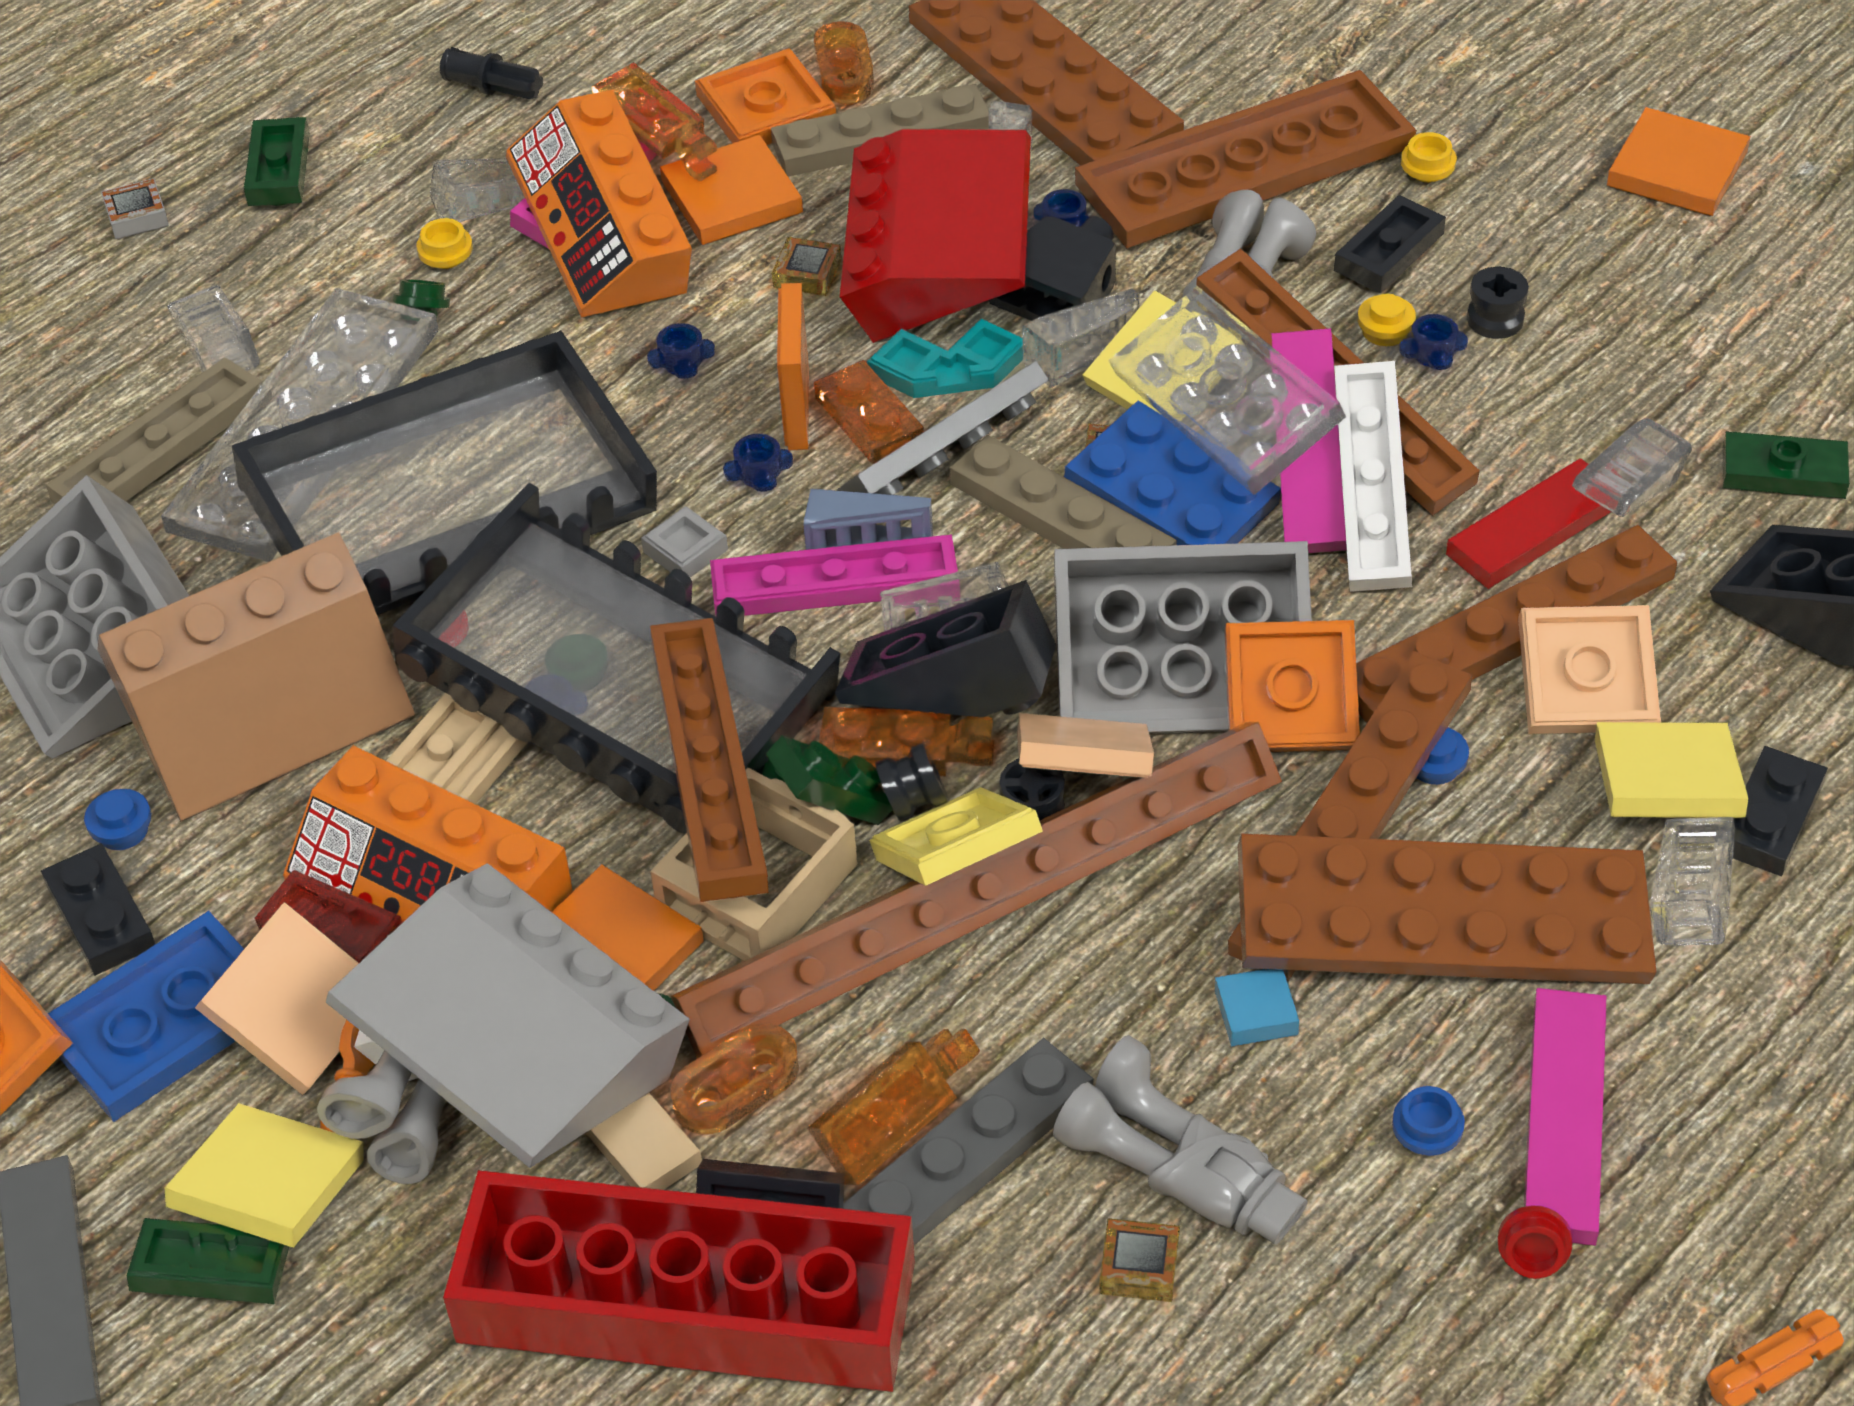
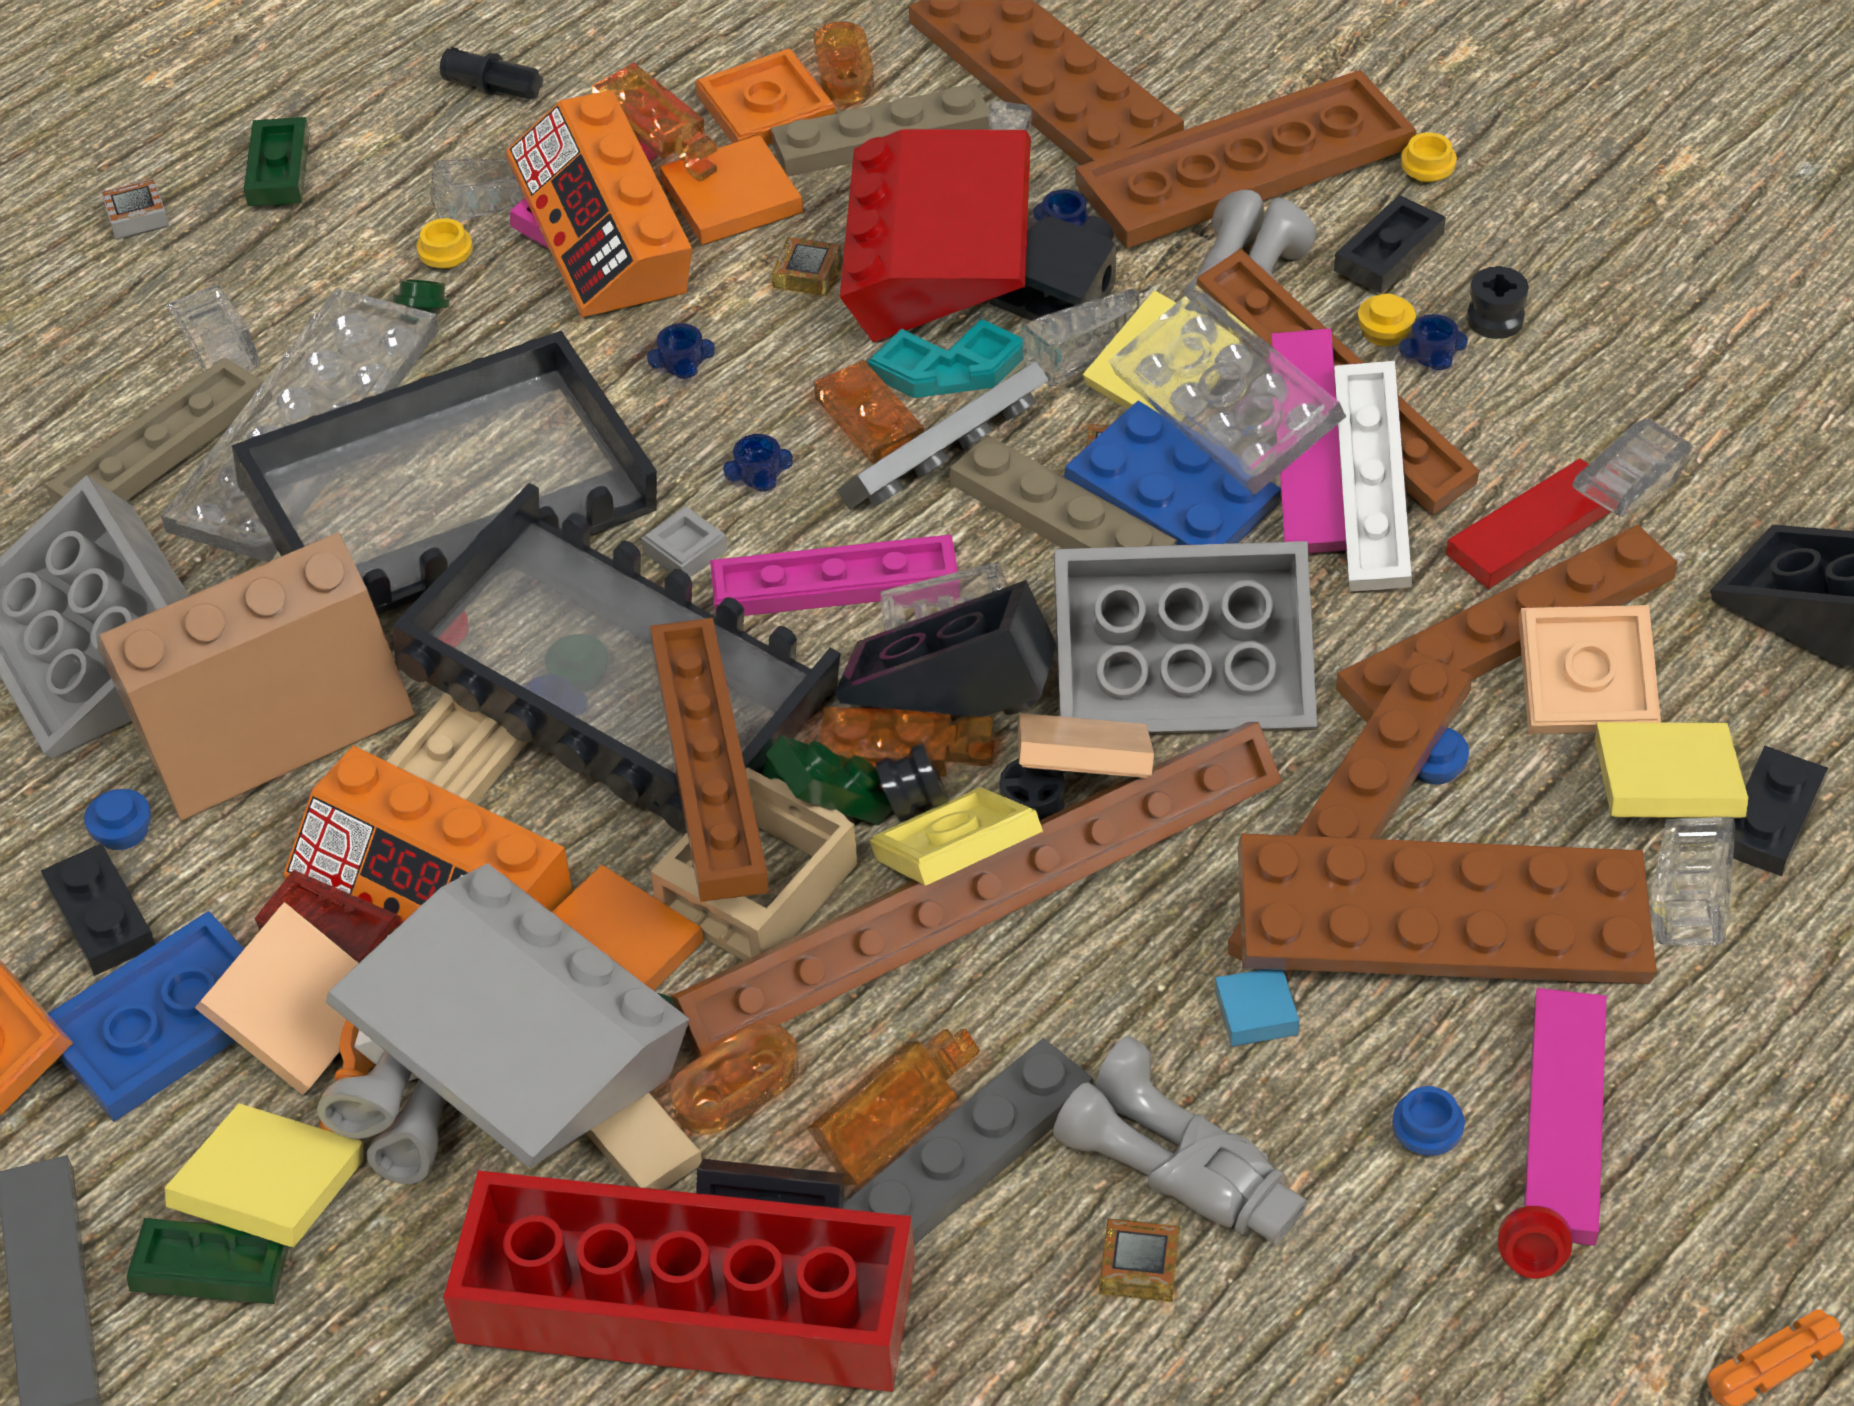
(793, 366): orange tile -> none
(851, 518): sand blue slope -> none
(1294, 683): orange tile -> none
(1678, 161): orange tile -> none
(1785, 464): dark green plate -> none

